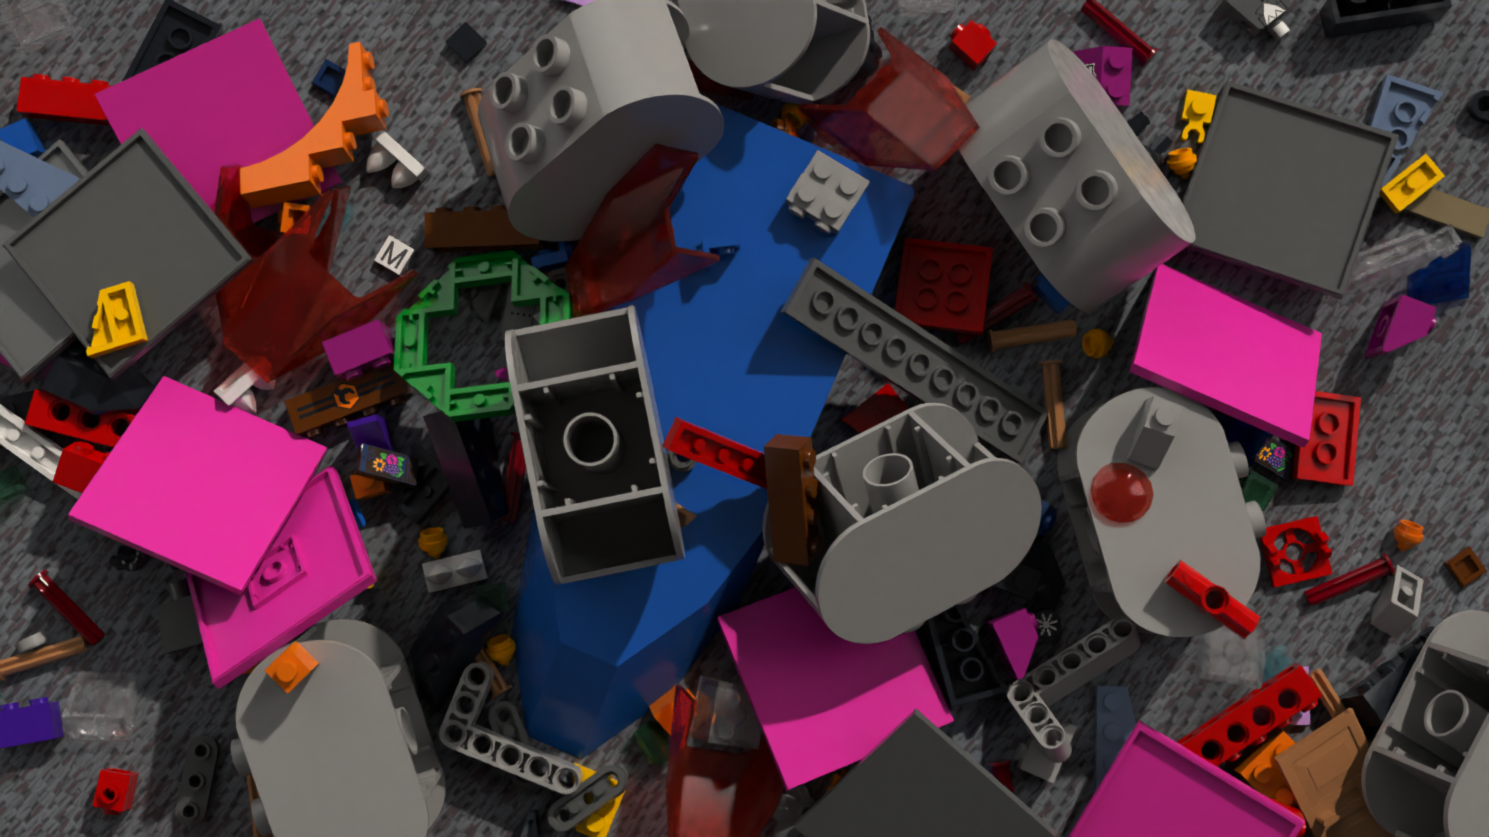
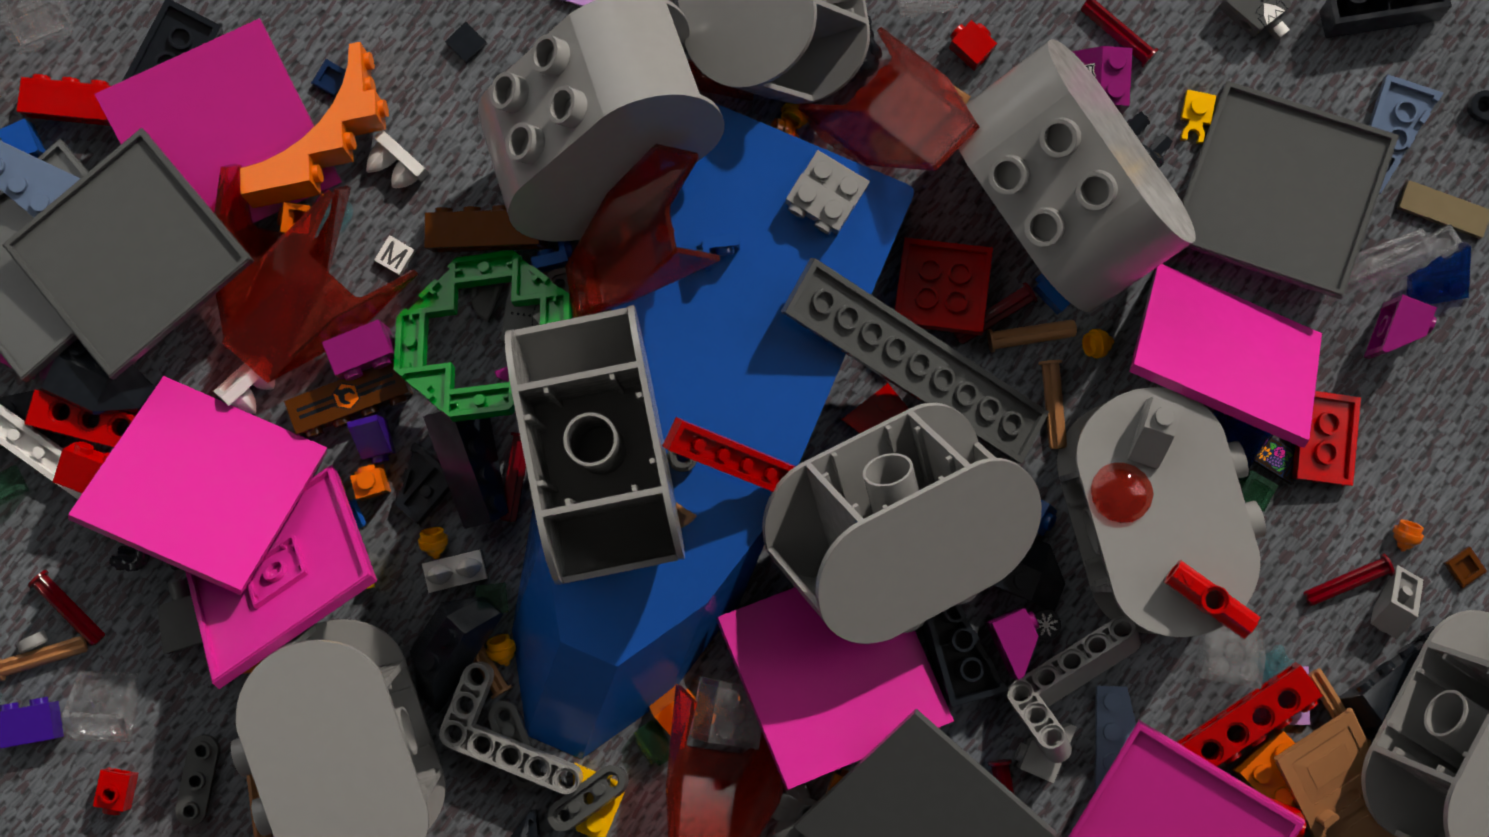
(117, 321): yellow wing -> none
(291, 667): orange brick -> none
(387, 466): tile -> none
(472, 98): medium nougat axle -> none
(793, 499): reddish brown brick -> none
(1182, 162): light orange plate -> none
(1273, 556): red piece -> none
(1411, 183): yellow plate -> none

